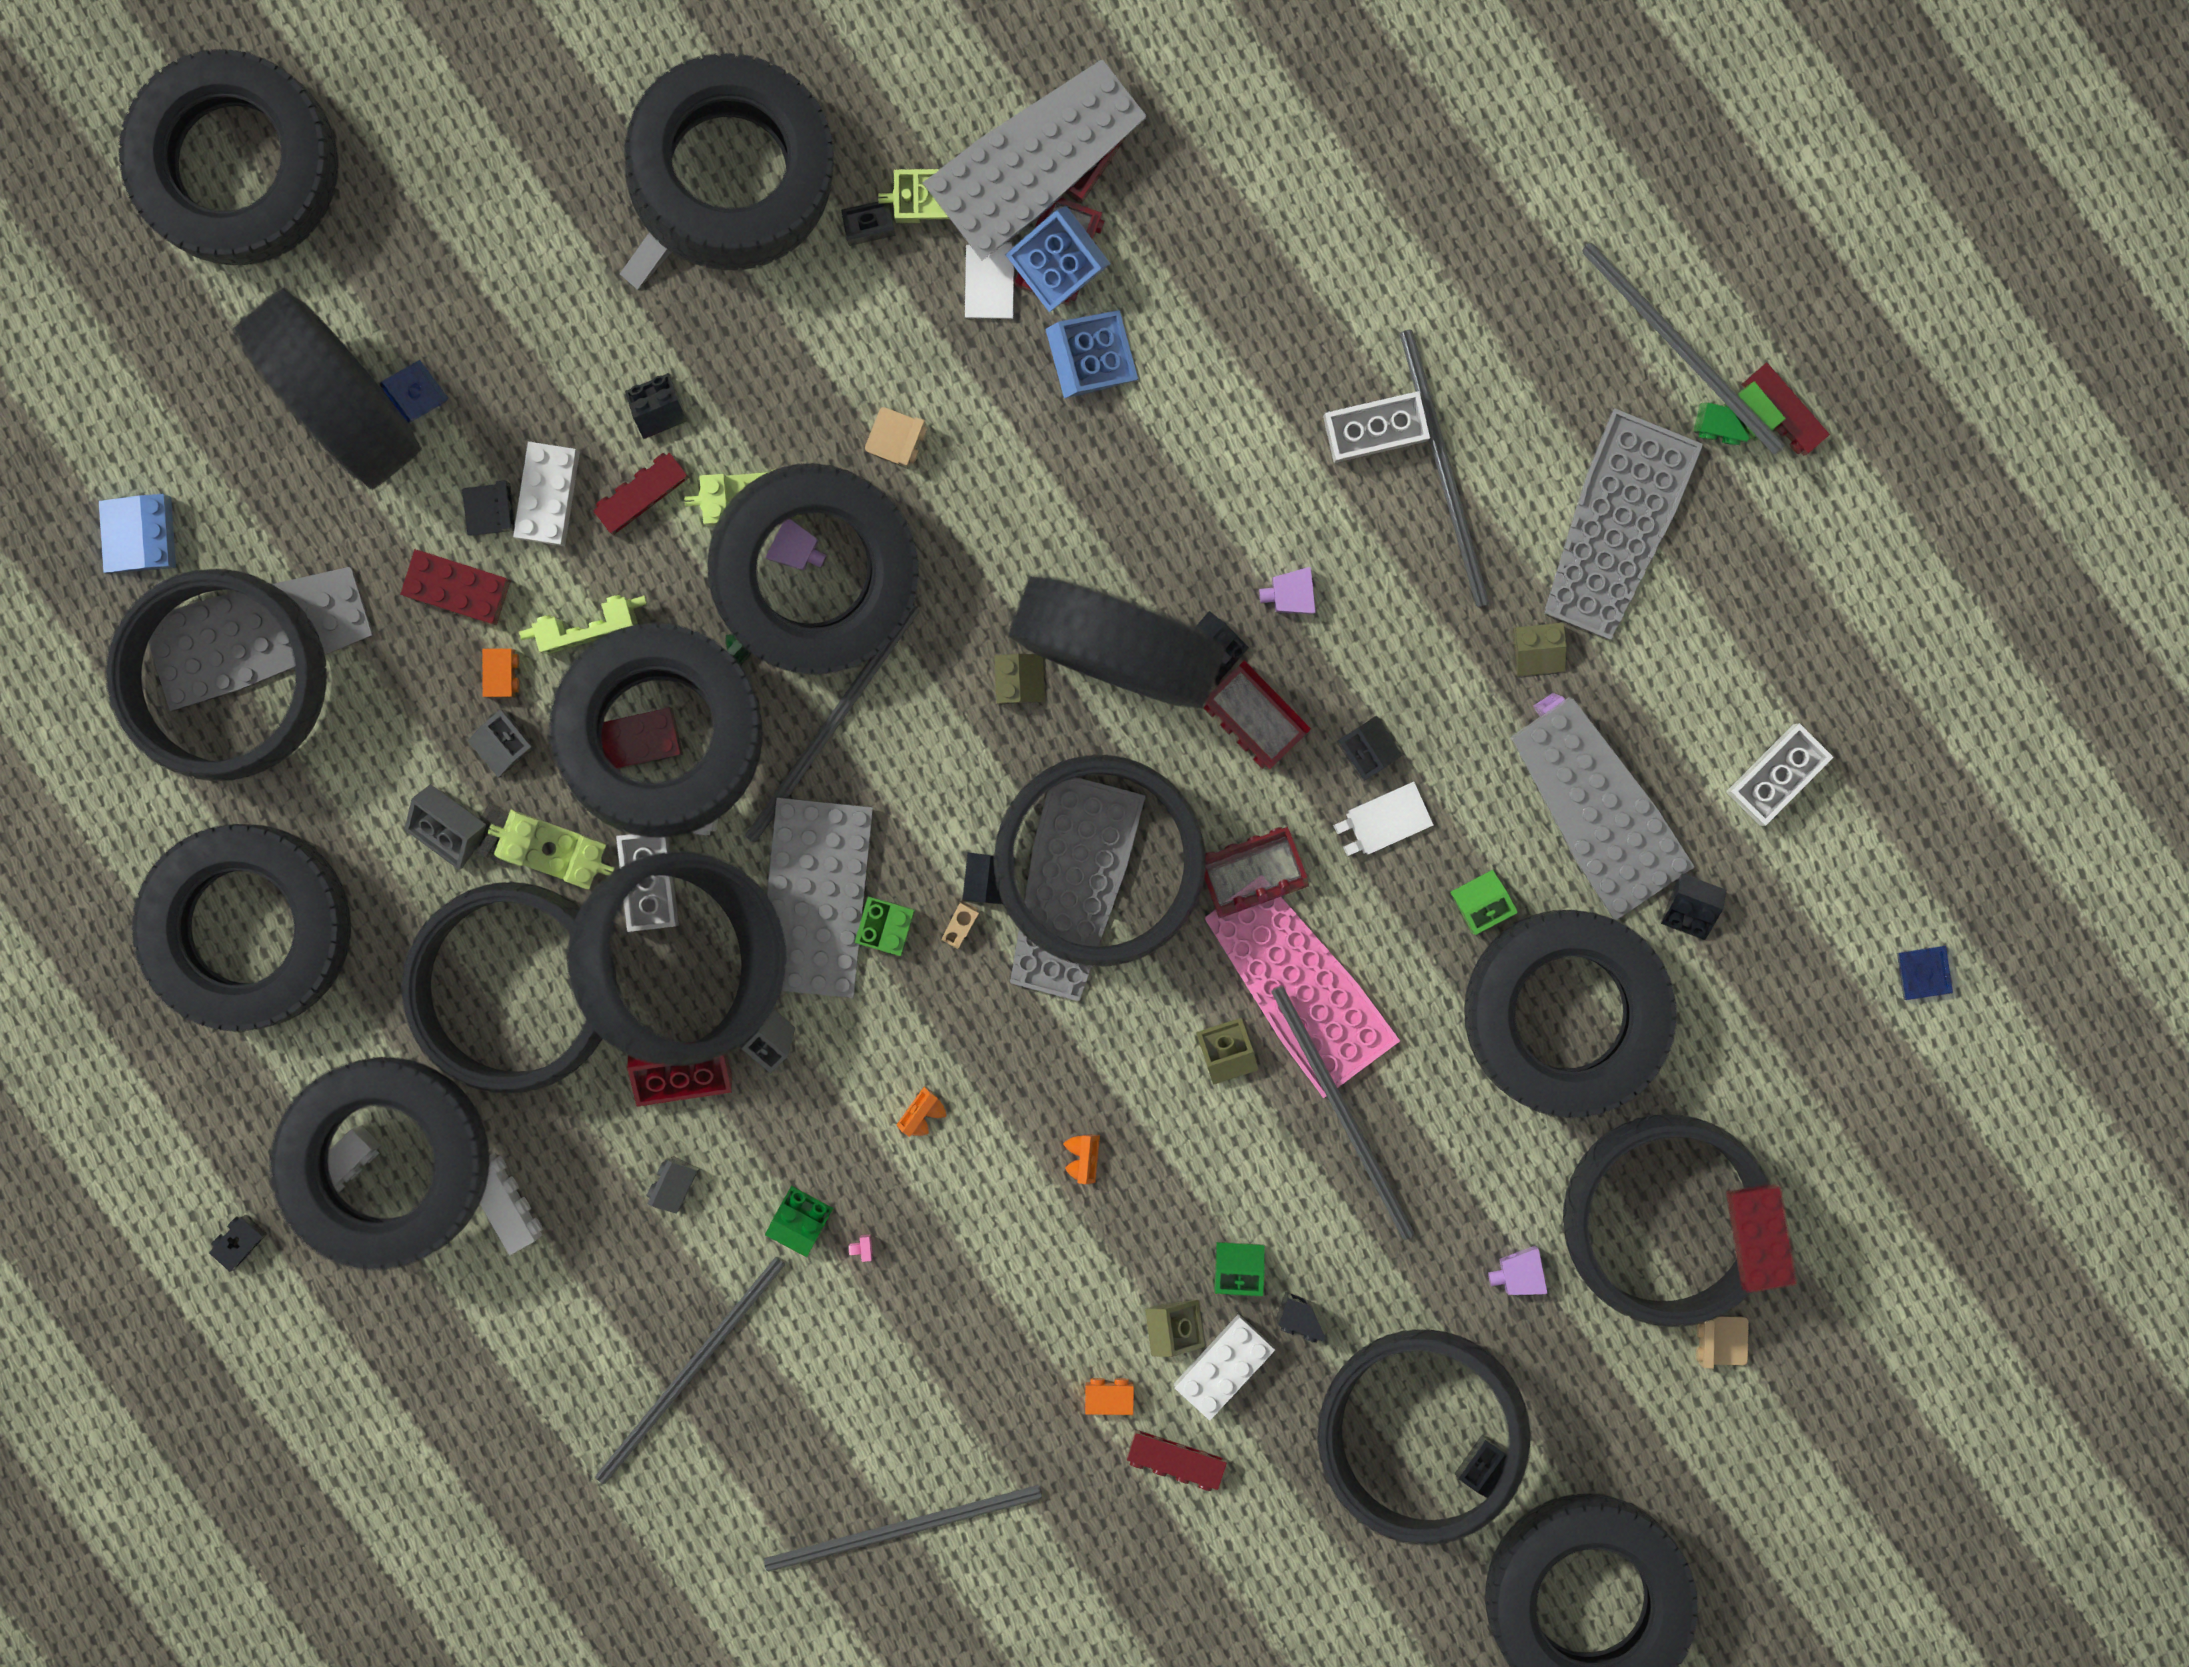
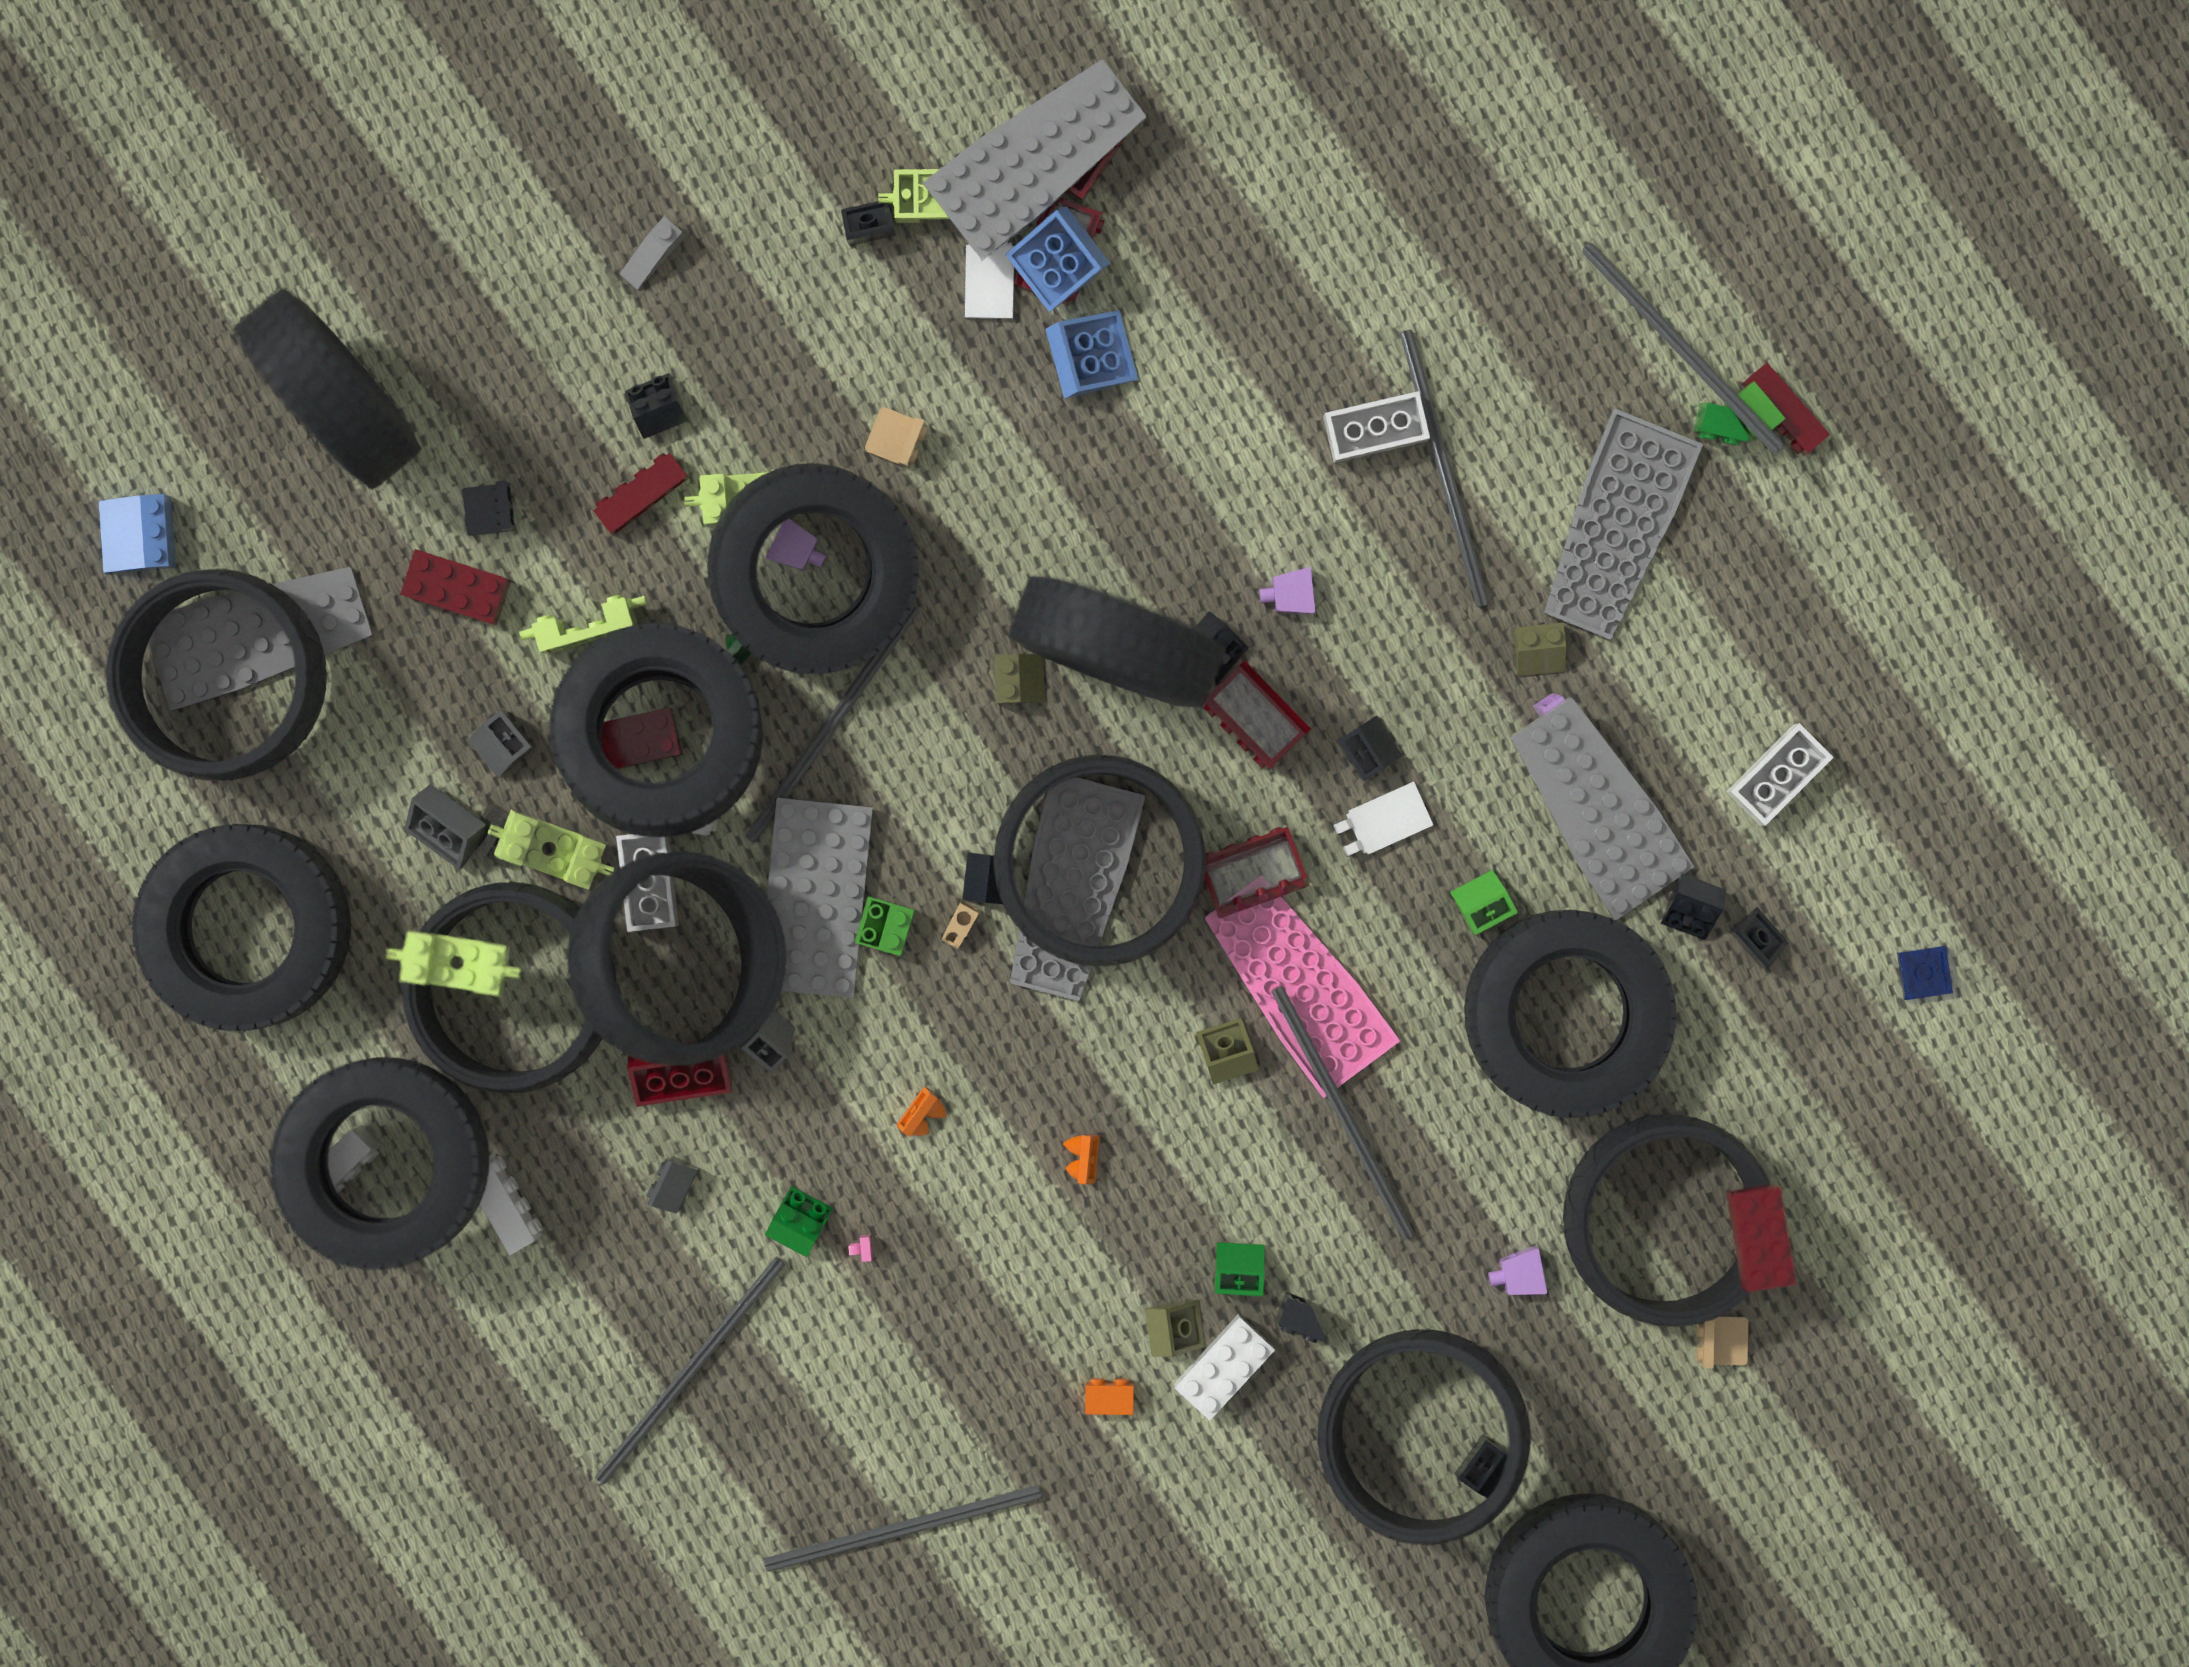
(170, 108): black tyre -> none
(249, 1235): black brick -> none
(414, 391): clear blue plate -> none
(429, 957): none -> yellowish green brick
(499, 673): orange brick -> none
(546, 494): white brick -> none
(742, 90): black tyre -> none
(1177, 1460): dark red brick -> none
(1759, 938): none -> black slope

